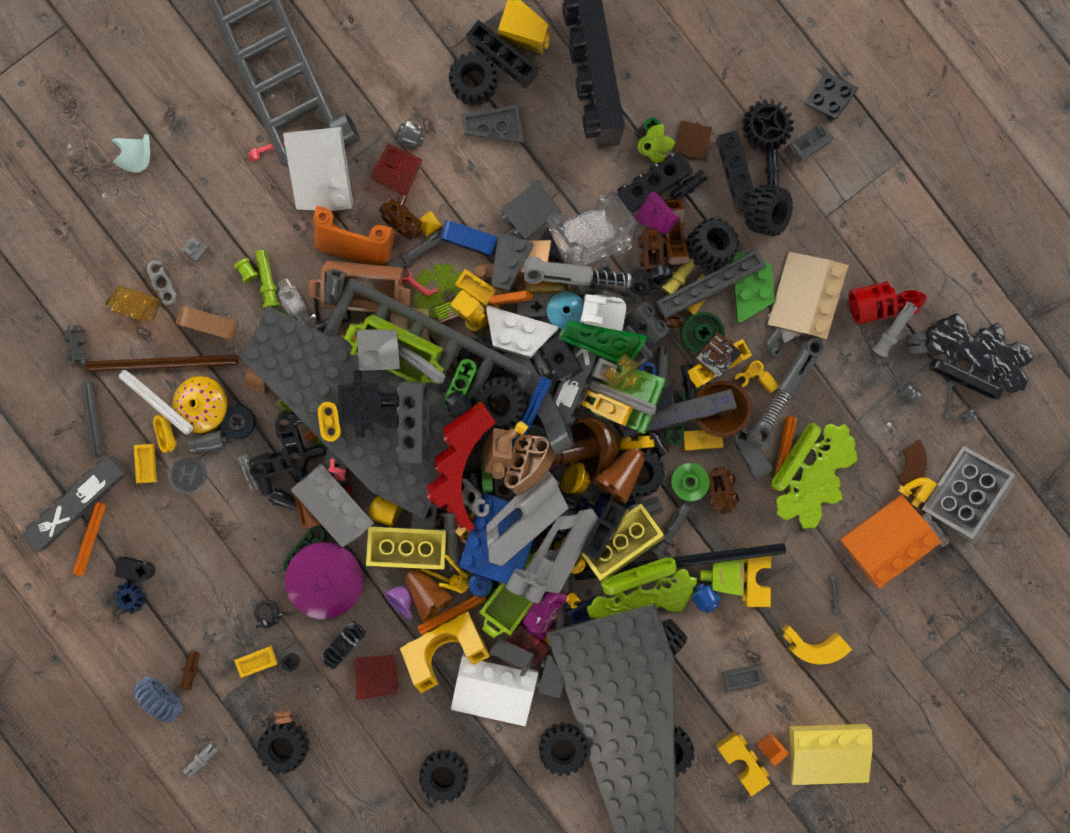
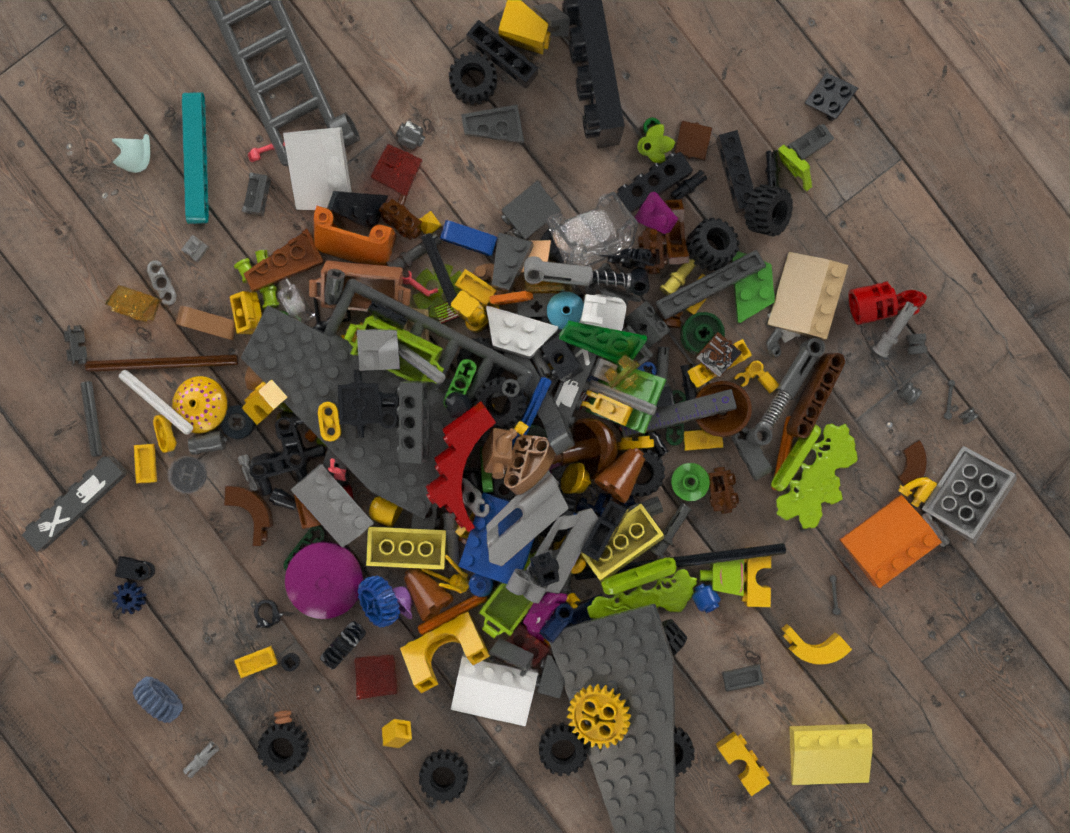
(89, 539): orange axle -> none
(189, 670): reddish brown axle -> none
(195, 158): none -> teal beam
(245, 311): none -> yellow brick
(256, 194): none -> dark grey hinge
(256, 506): none -> reddish brown arch
(263, 401): none -> yellow arch
(292, 259): none -> dark orange wing
(358, 207): none -> black wing
(378, 601): none -> blue gear
(387, 314): none -> black pin
(396, 733): none -> yellow panel
(439, 267): none -> black axle
(504, 386): none -> dark grey bush
(544, 569): none -> black brick
(555, 18): none -> dark grey hinge
(557, 624): none -> dark blue piece
(601, 699): none -> yellow gear
(631, 257): none -> black hinge
(660, 275): black connector -> none
(772, 749): orange panel -> none
(774, 128): black gear -> none
(796, 166): none -> lime wing
(808, 399): none -> reddish brown beam
(984, 351): black plant -> none

